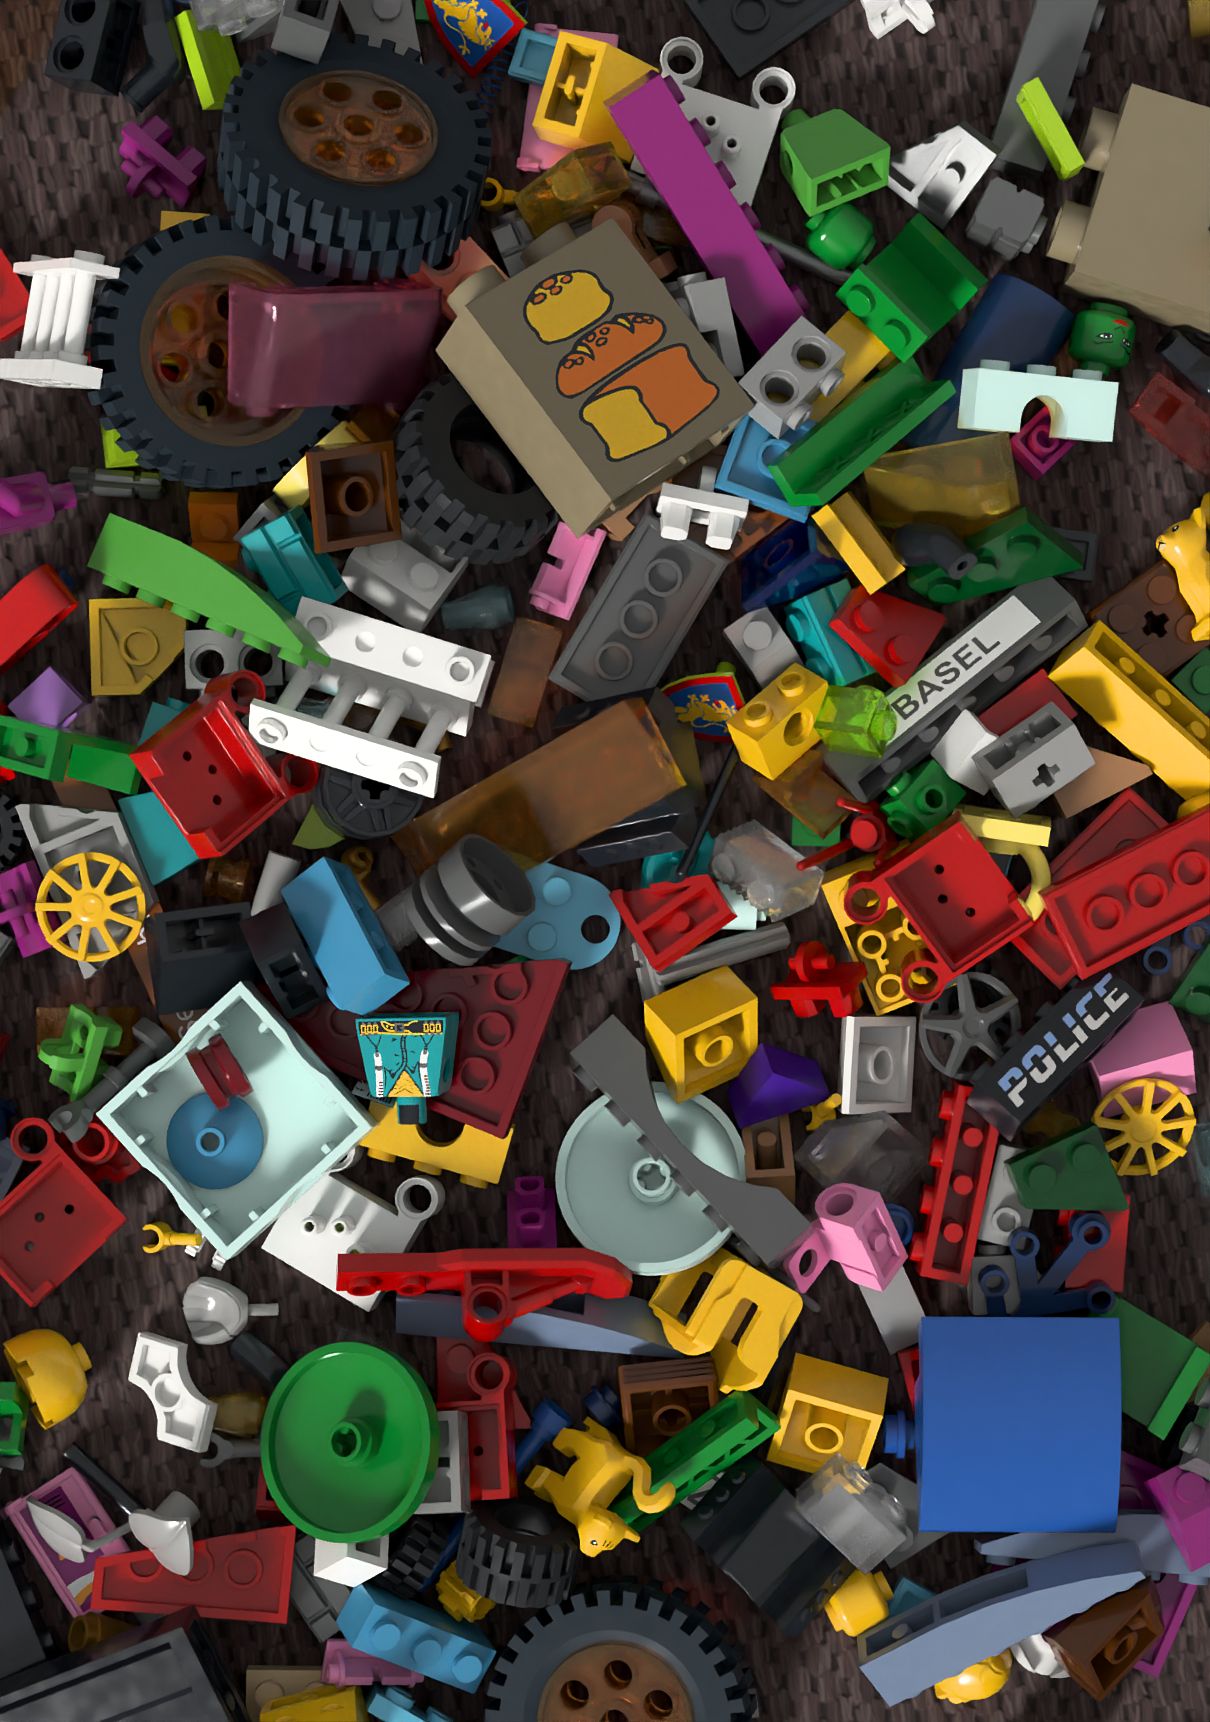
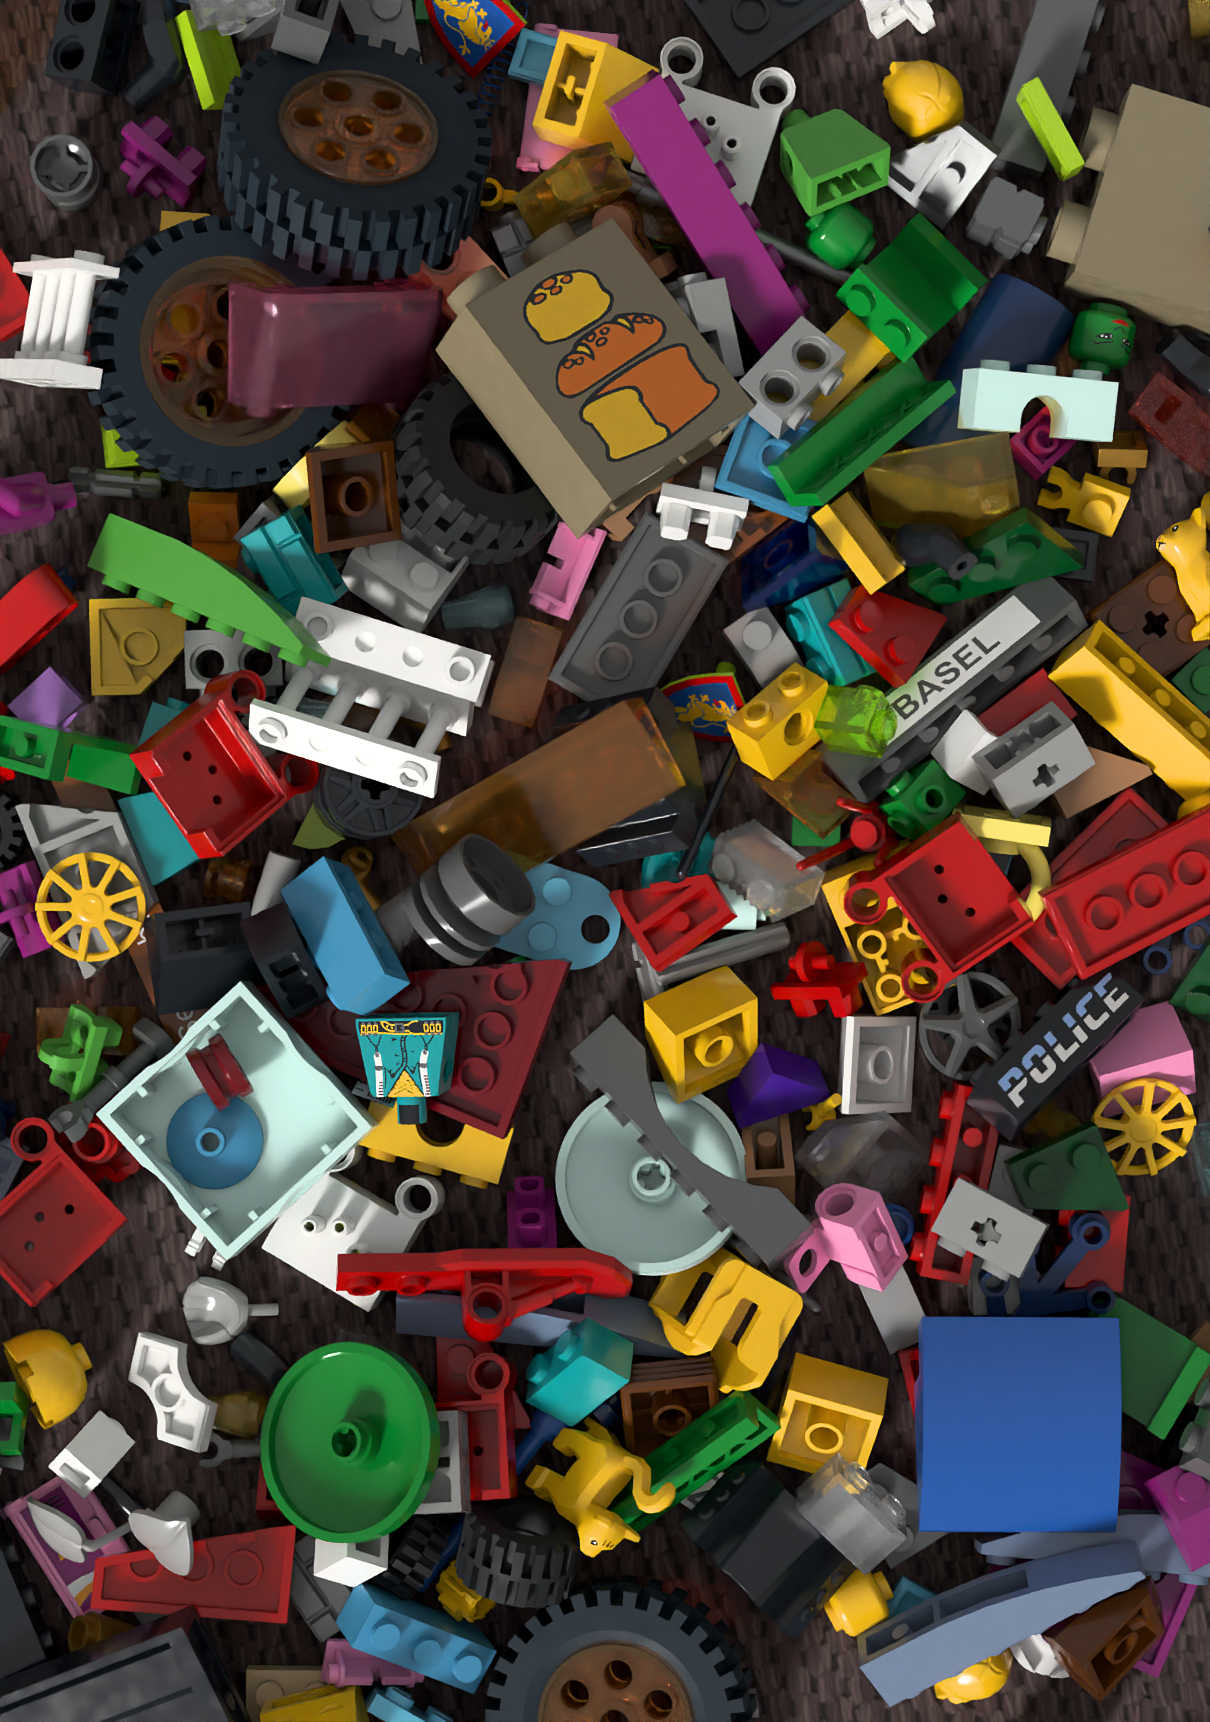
(66, 172): none -> dark grey wheel
(92, 1453): none -> white brick
(170, 1238): yellow hand -> none
(579, 1372): none -> teal brick
(897, 1433): blue plate -> none
(923, 98): none -> yellow hair
(972, 1204): none -> light grey brick
(1091, 504): none -> yellow plate
(1125, 450): none -> pearl gold tile

